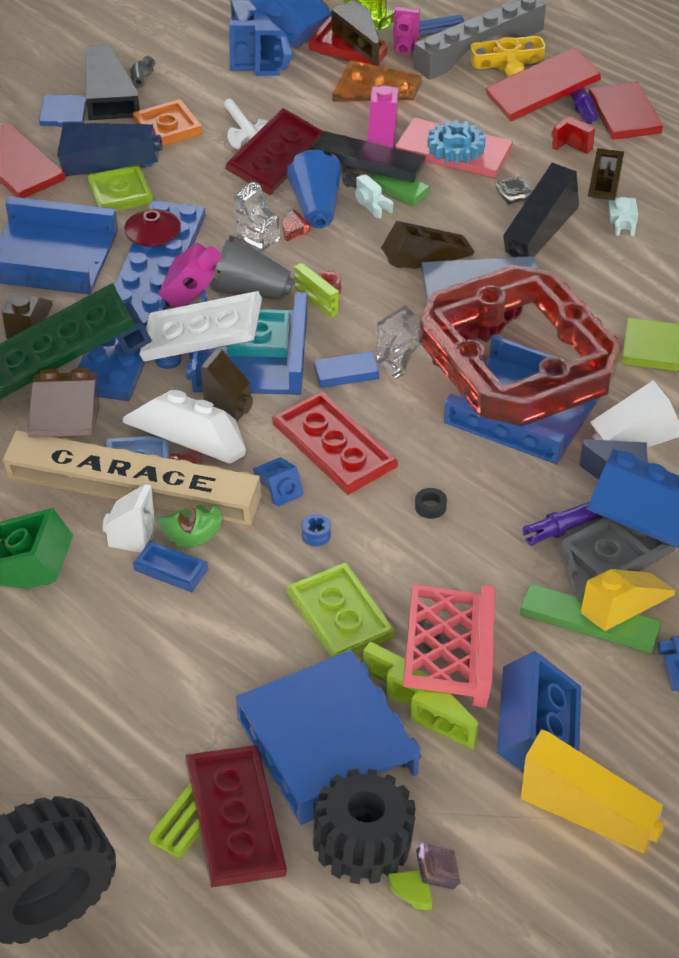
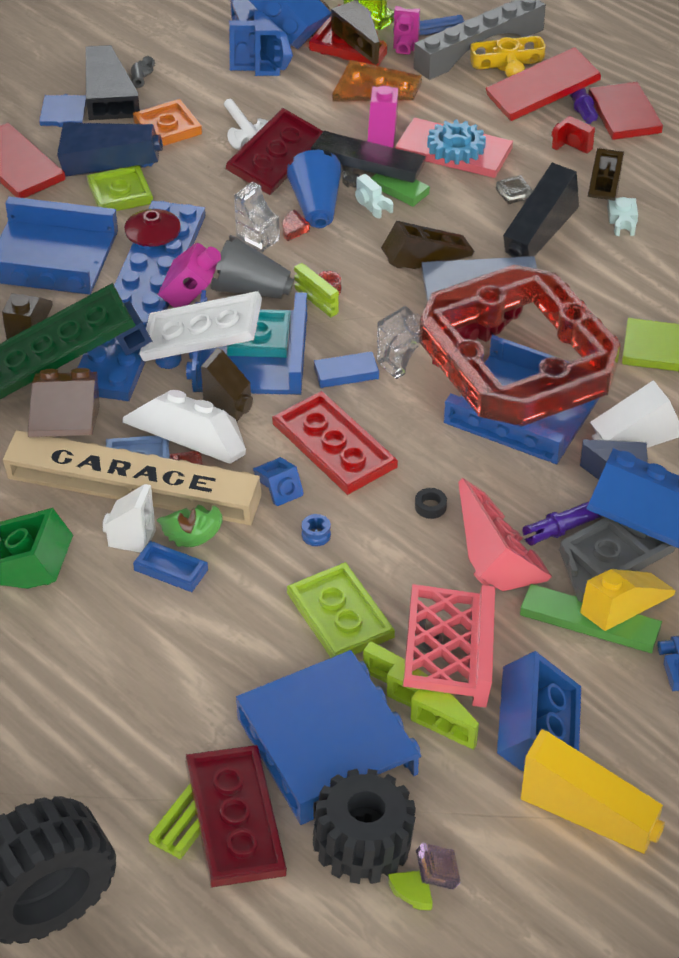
(495, 545): none -> coral wedge

